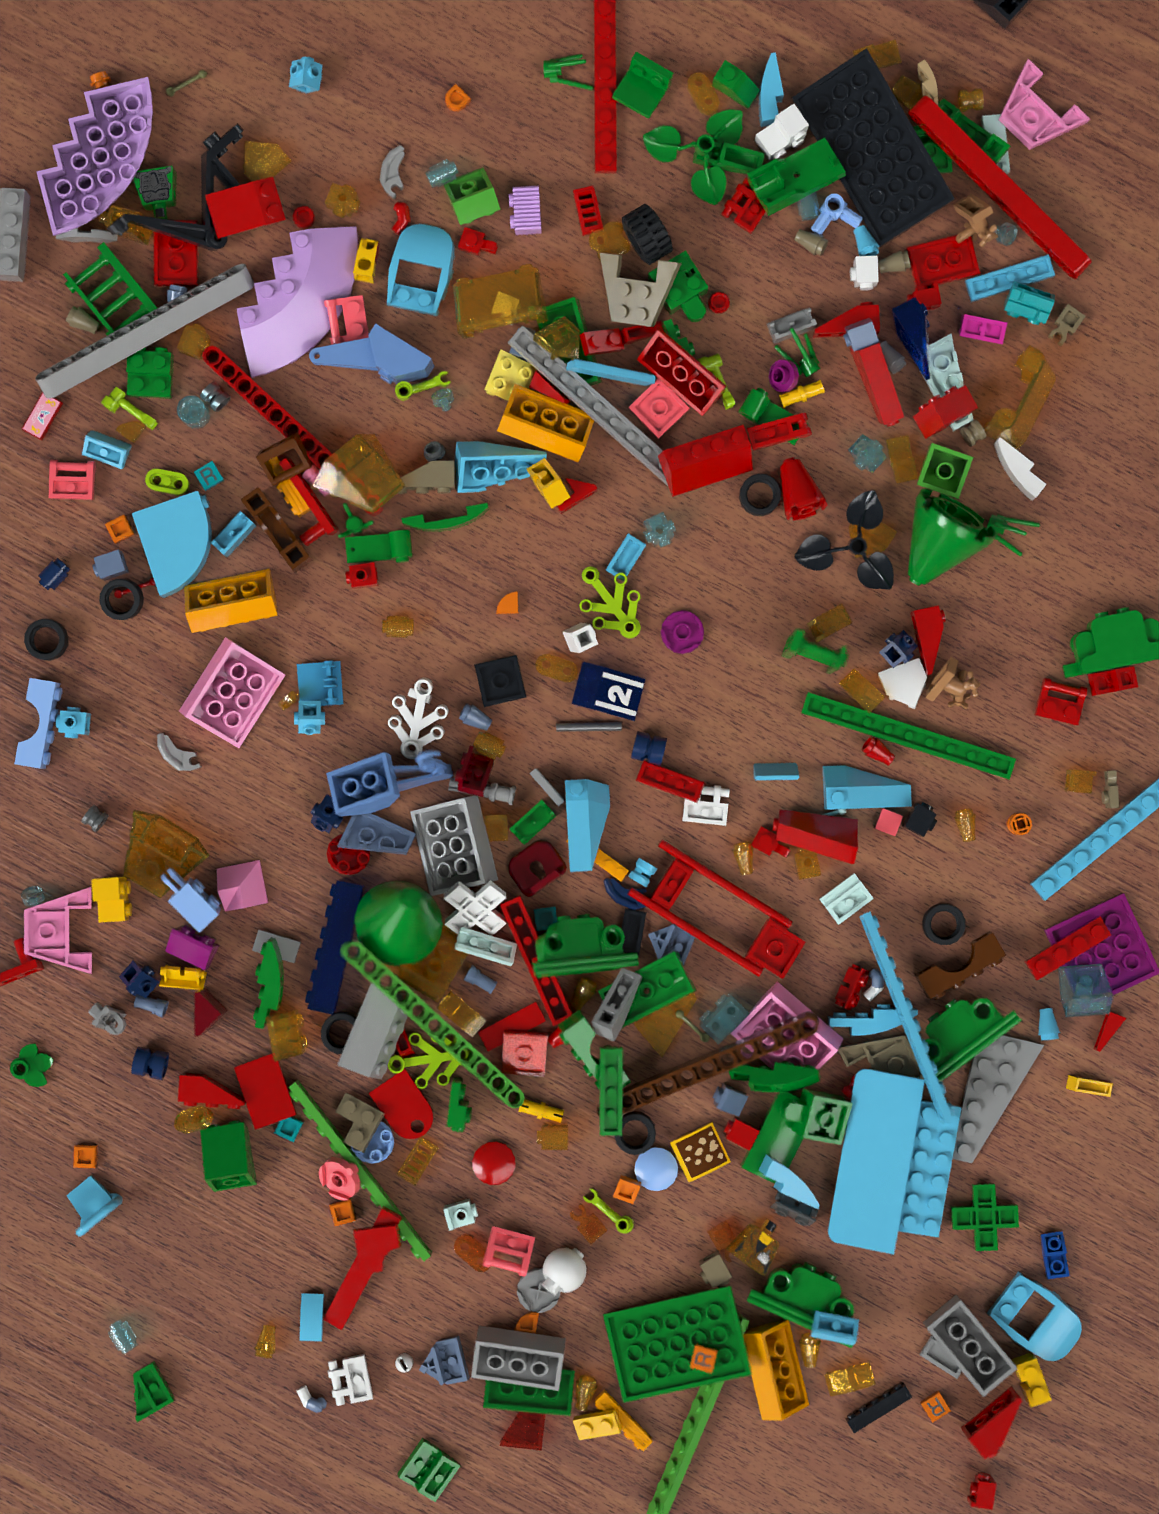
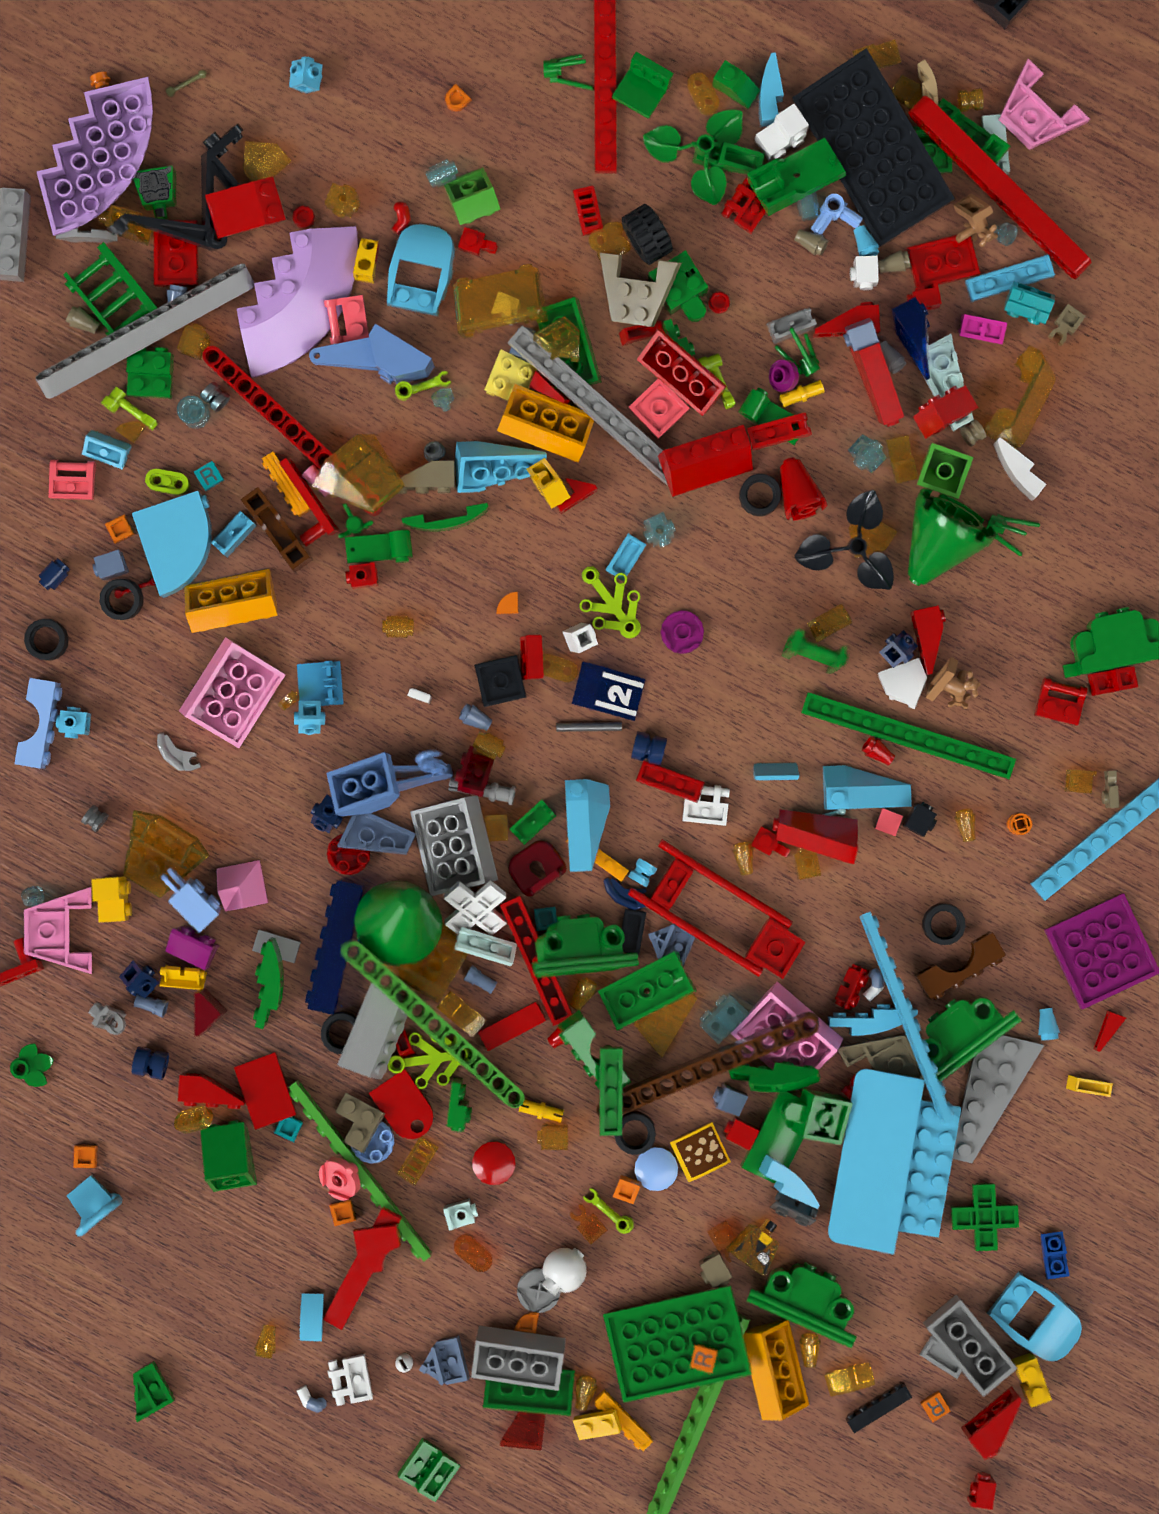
(42, 416): bright pink tile -> none
(122, 1336): clear light blue brick -> none
(278, 448): reddish brown tile -> none
(286, 1034): clear yellow slope -> none
(389, 171): light grey piece -> none
(417, 721): white plant -> none
(511, 1244): coral plate -> none
(524, 1053): clear red tile -> none
(526, 210): lavender brick -> none
(531, 657): none -> red slope
(548, 788): light grey tile -> none
(601, 342): red plate -> none
(610, 372): medium azure tile -> none
(616, 1005): light grey slope -> none
(703, 1036): olive hinge -> none
(835, 1328): medium azure slope -> none
(846, 898): light aqua plate -> none
(861, 690): clear yellow slope -> none
(1067, 948): red plate -> none
(1084, 990): clear light blue slope -> none

